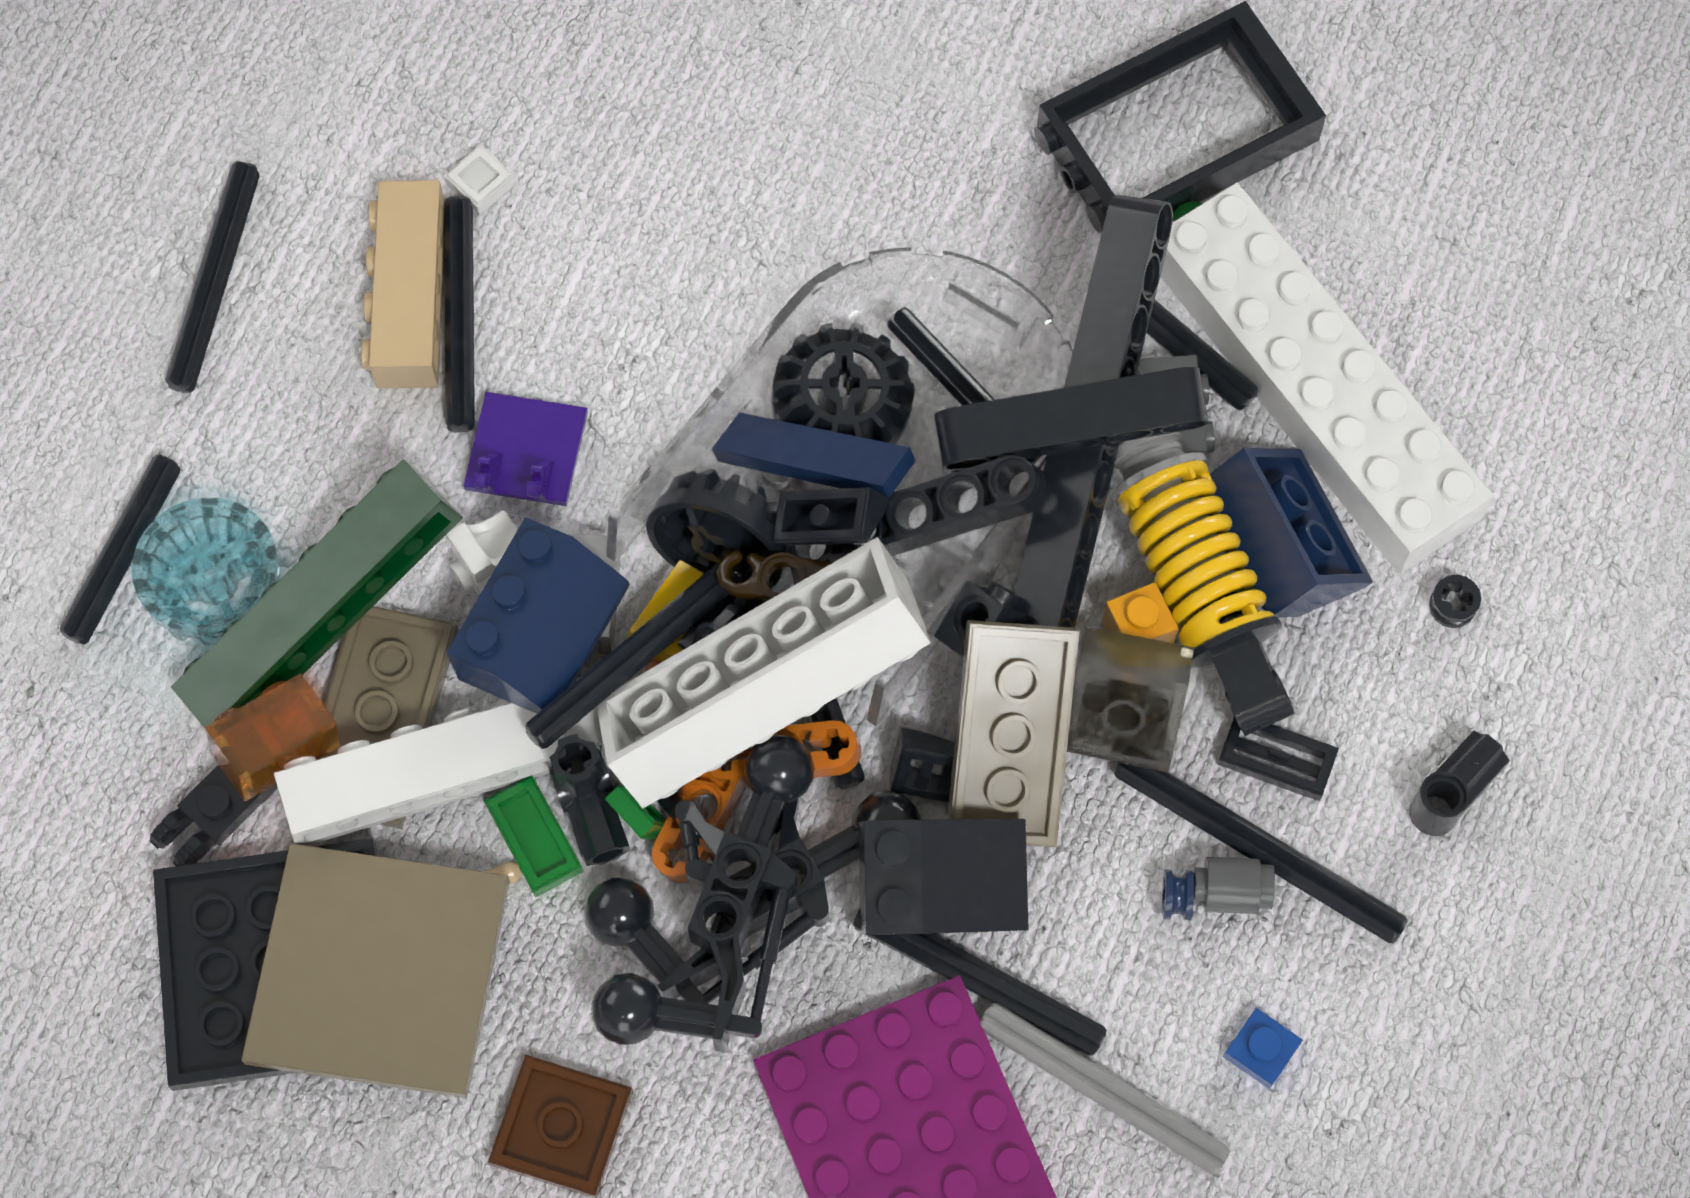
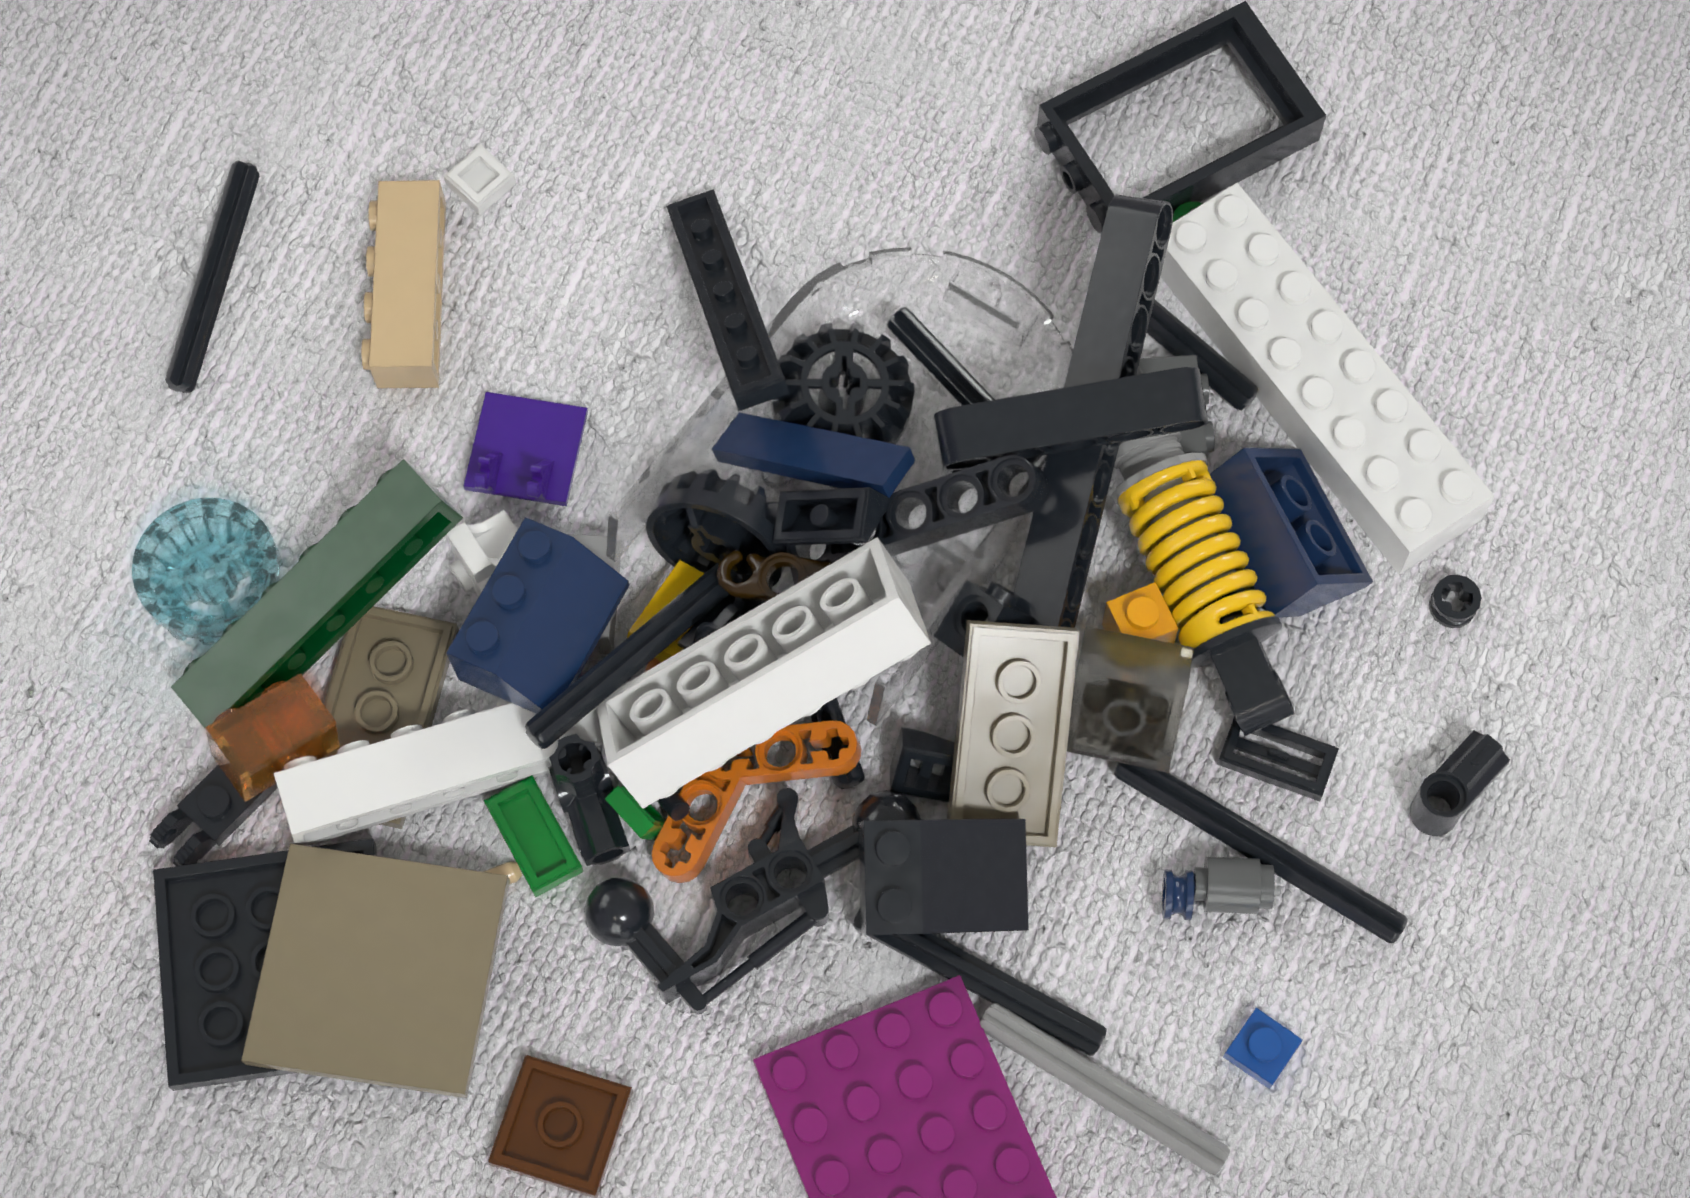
(119, 550): black axle -> none
(459, 314): black axle -> none
(629, 1005): black piece -> none
(727, 301): none -> black tile

